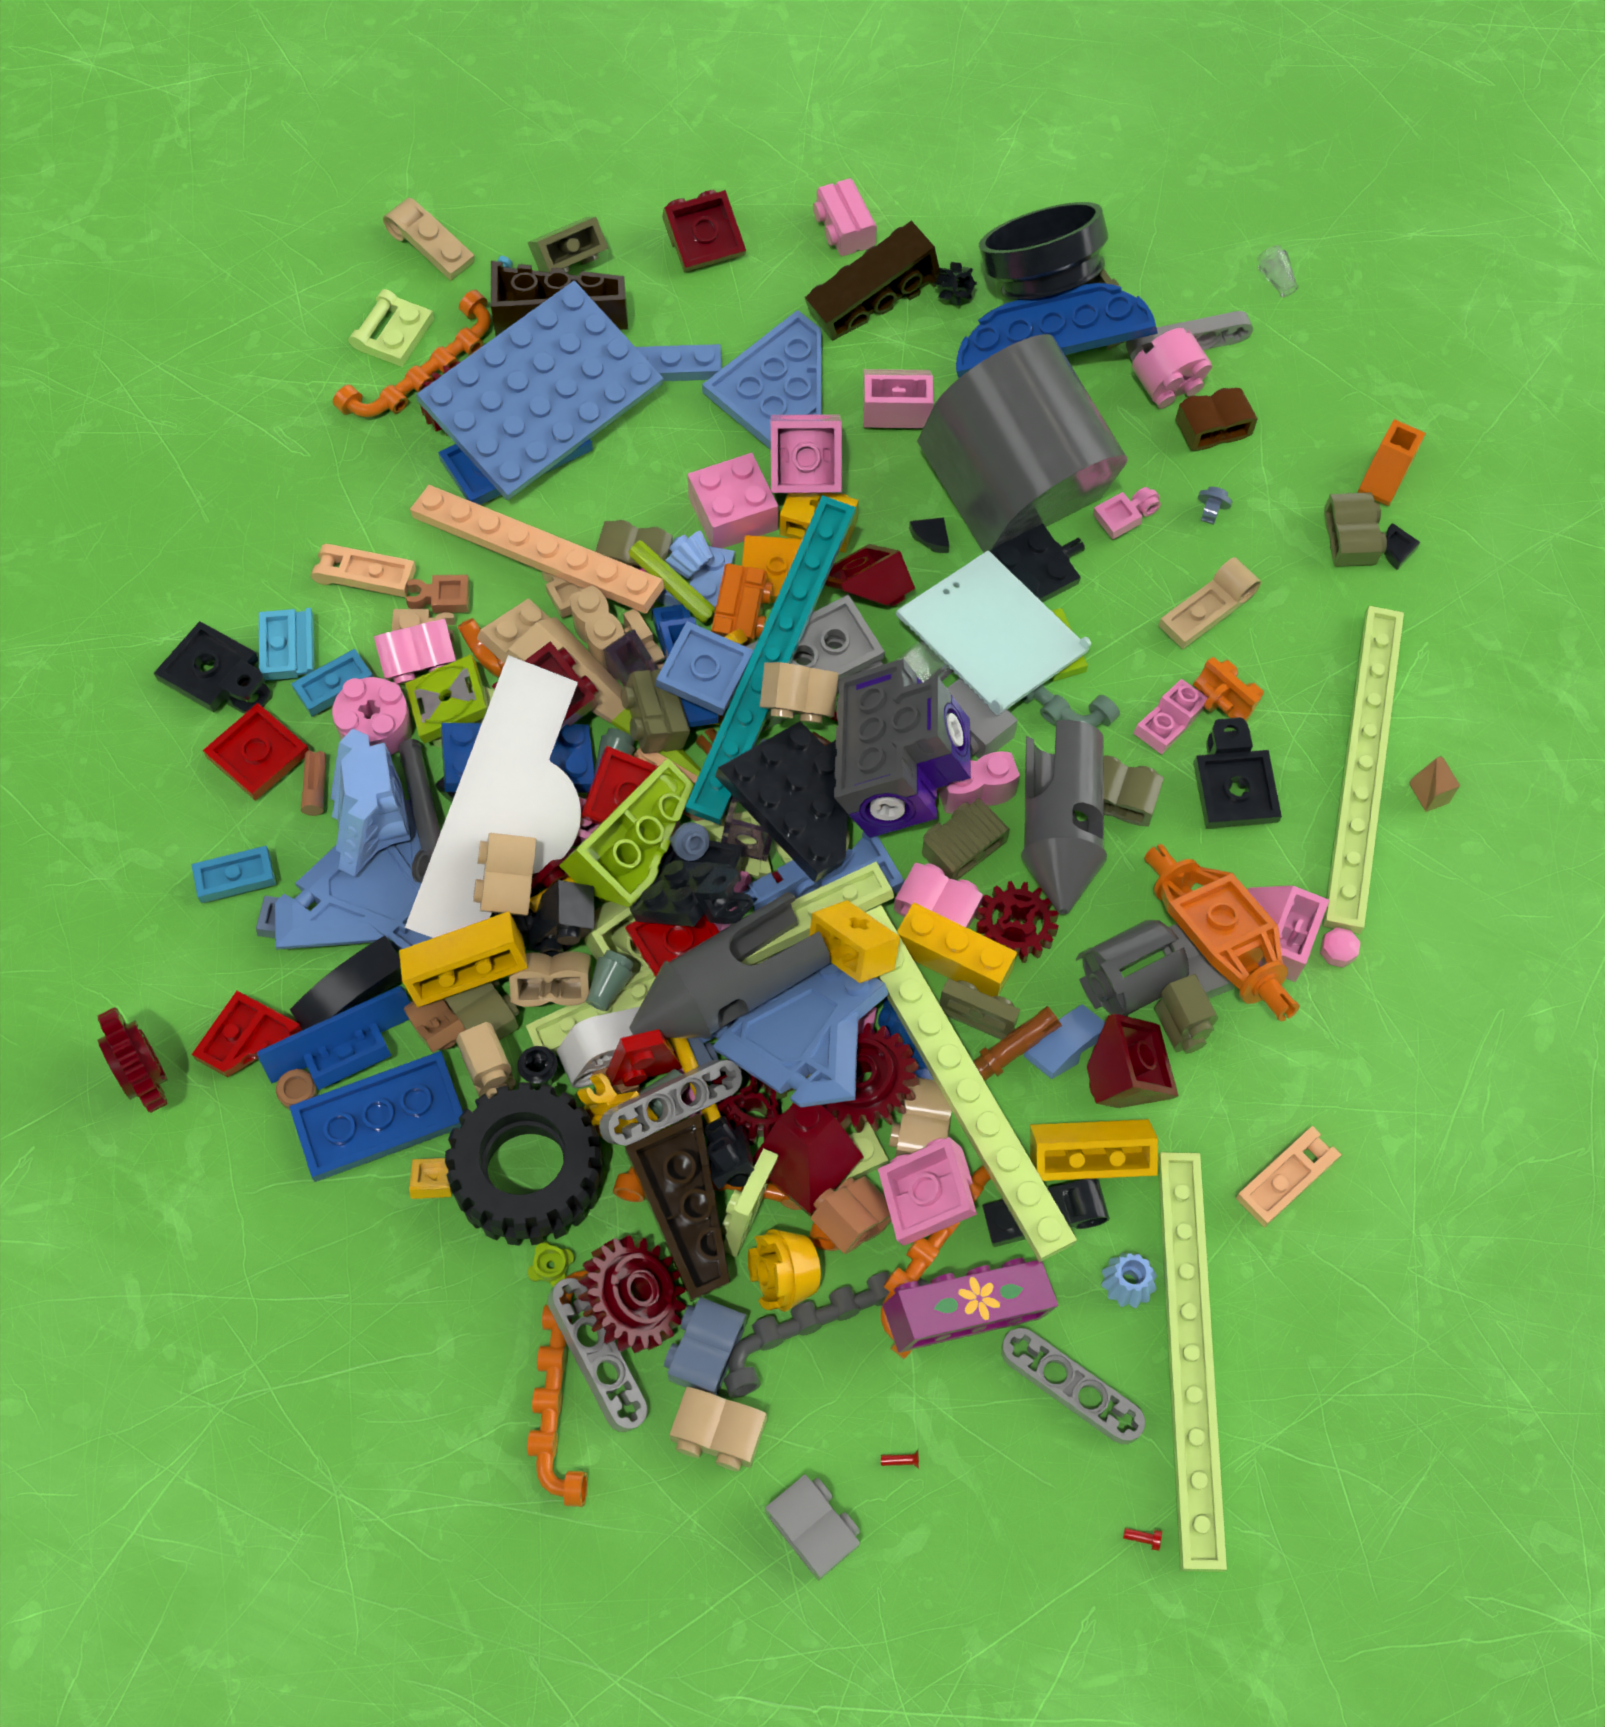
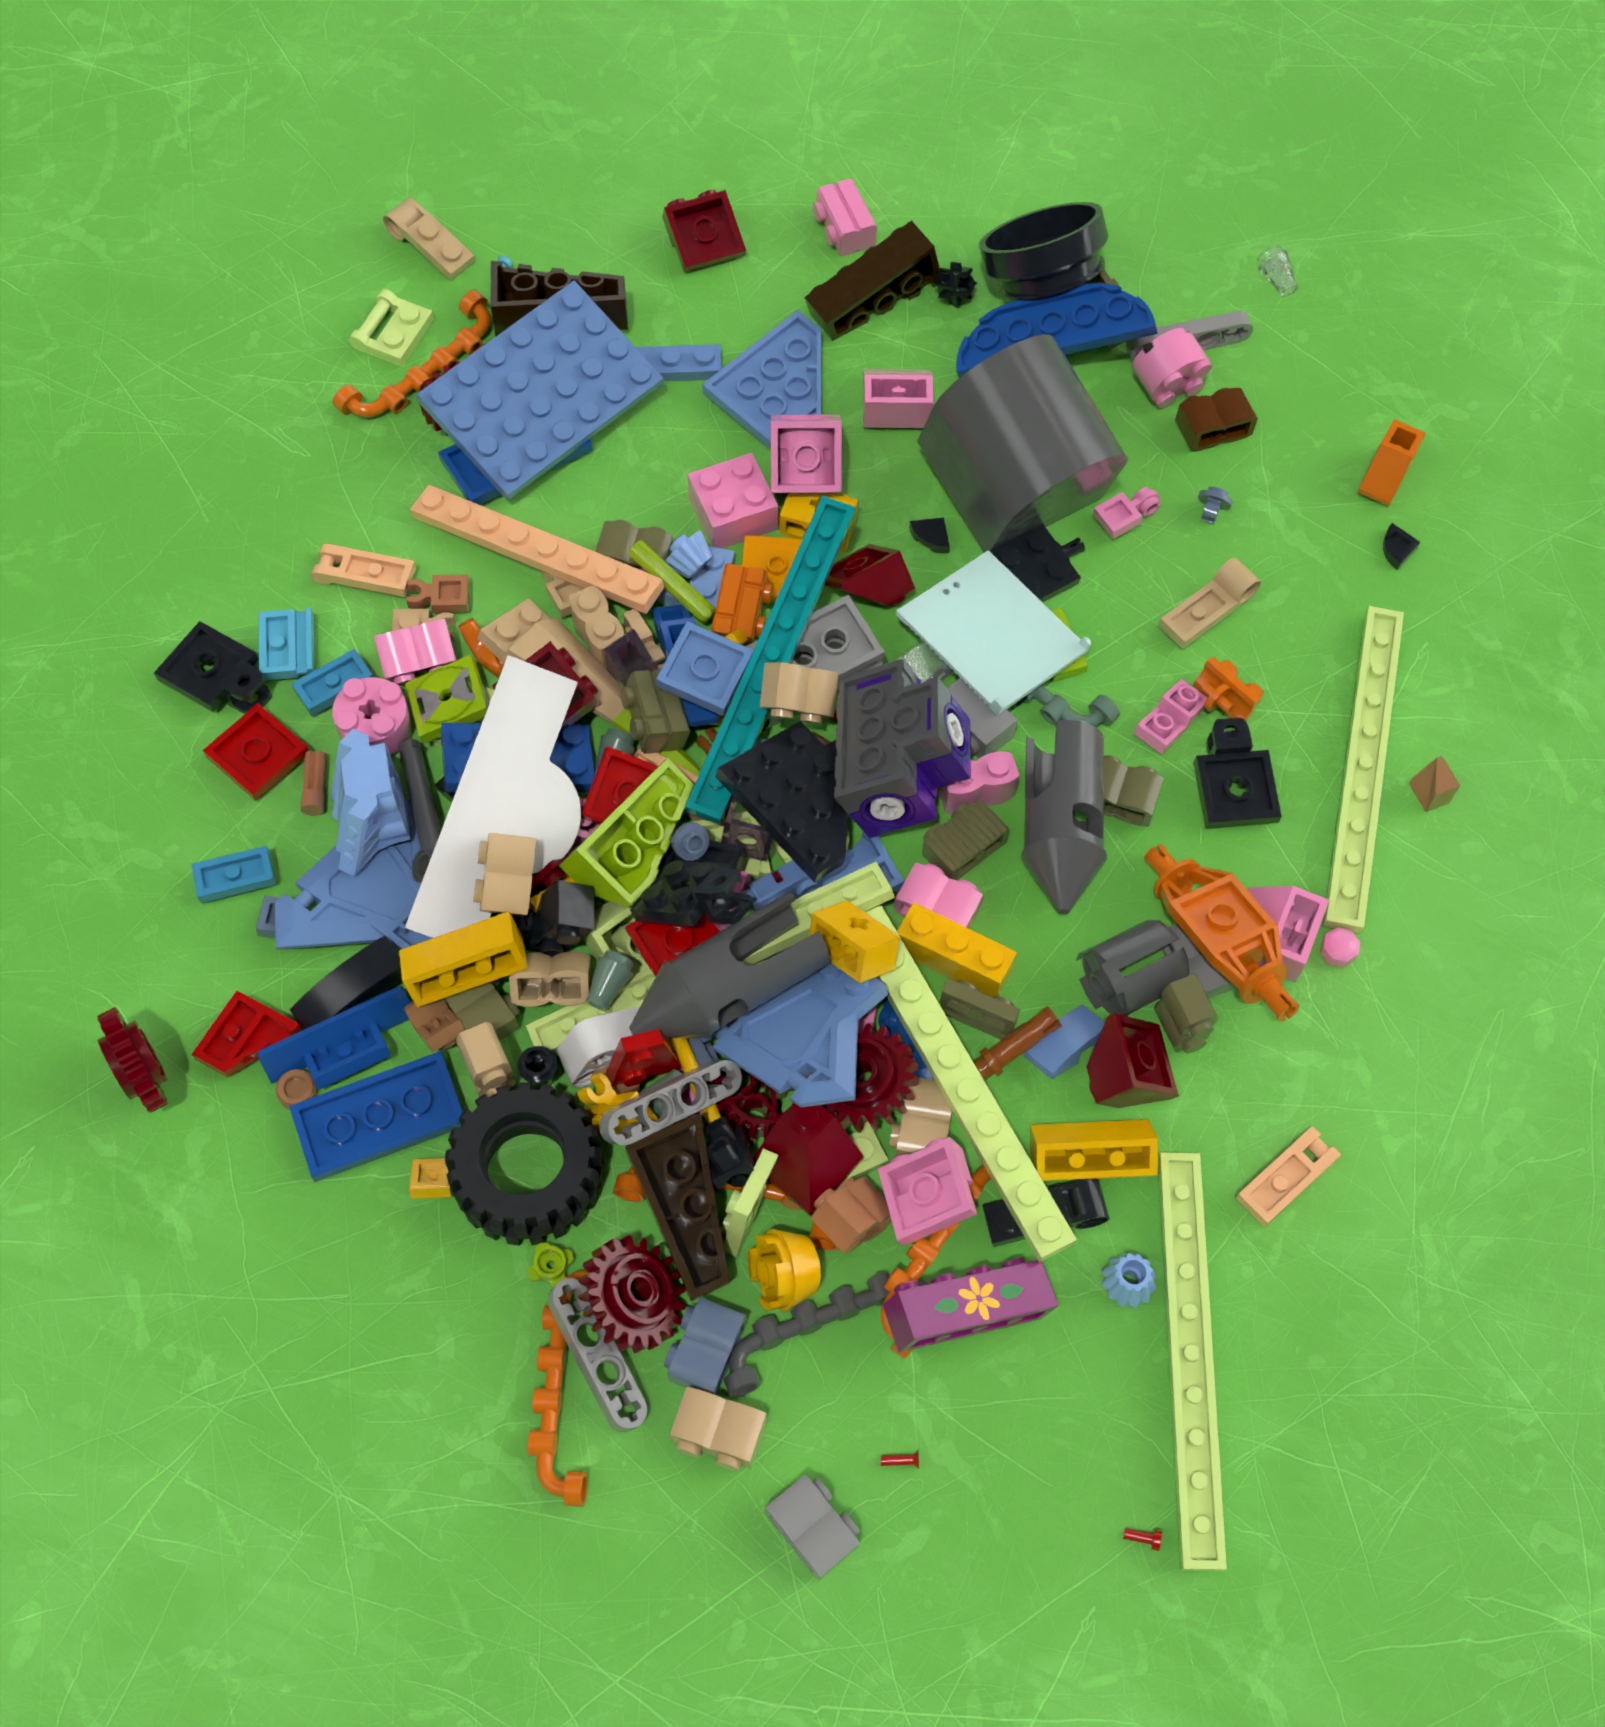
(568, 245): olive brick -> none
(1020, 907): dark red gear -> none
(1076, 1379): light grey beam -> none
(1354, 529): olive brick -> none

